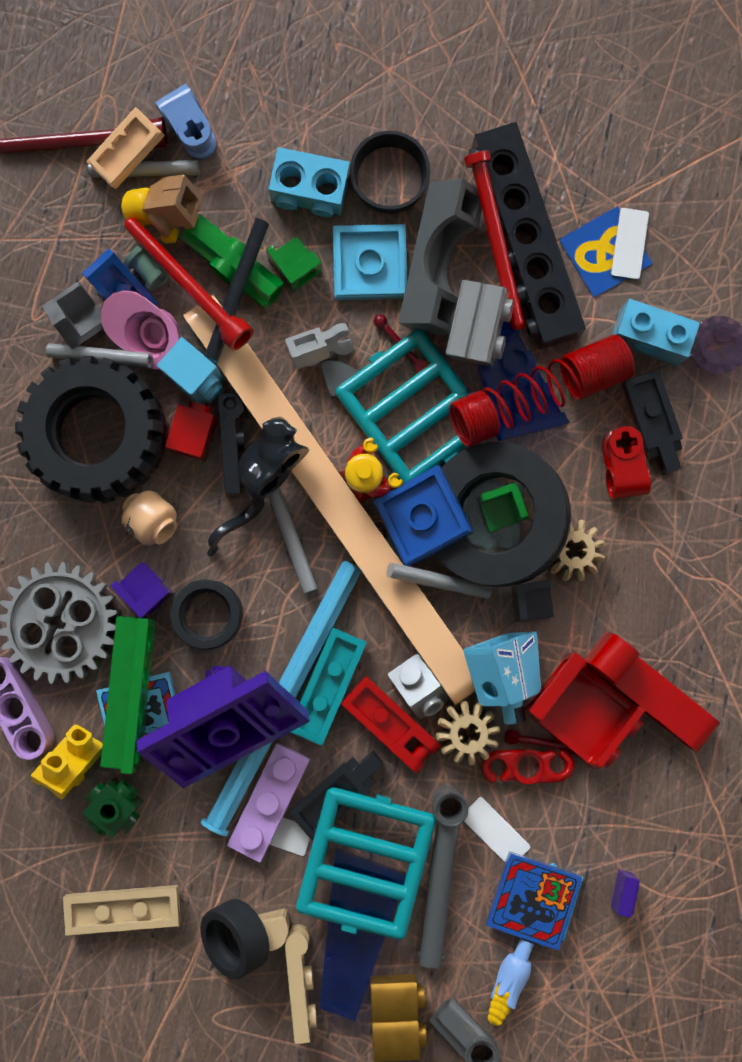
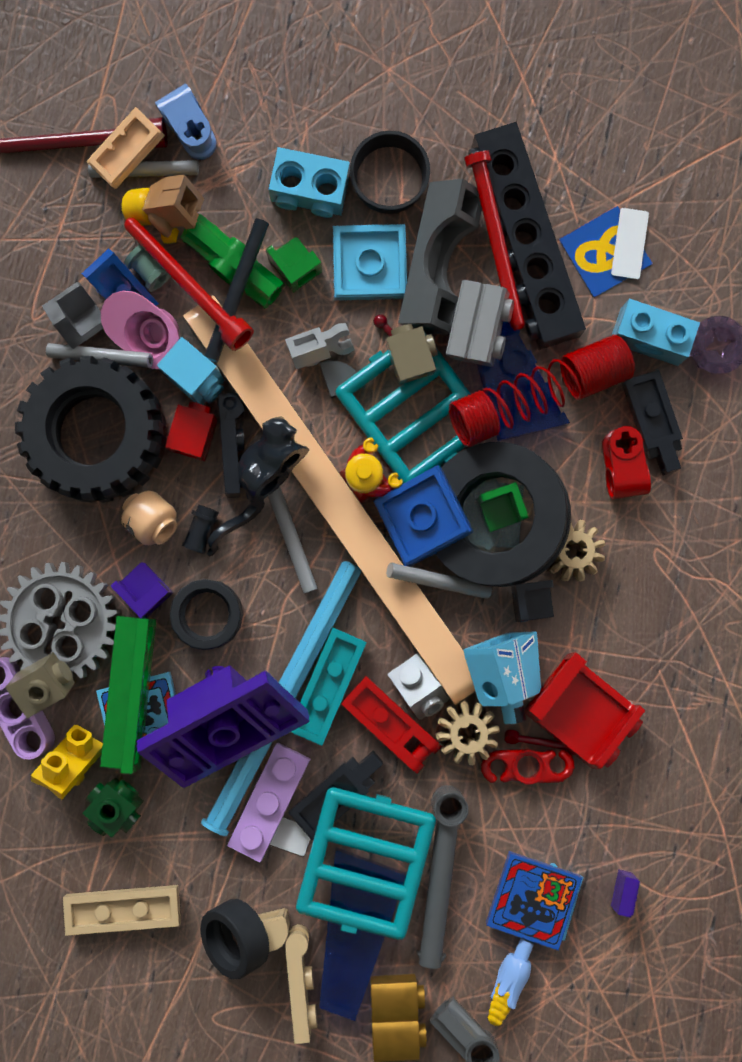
(40, 684): none -> dark tan brick
(200, 528): none -> black pin
(411, 353): none -> dark tan brick
(494, 830): white sticker -> none
(642, 685): red beam -> none

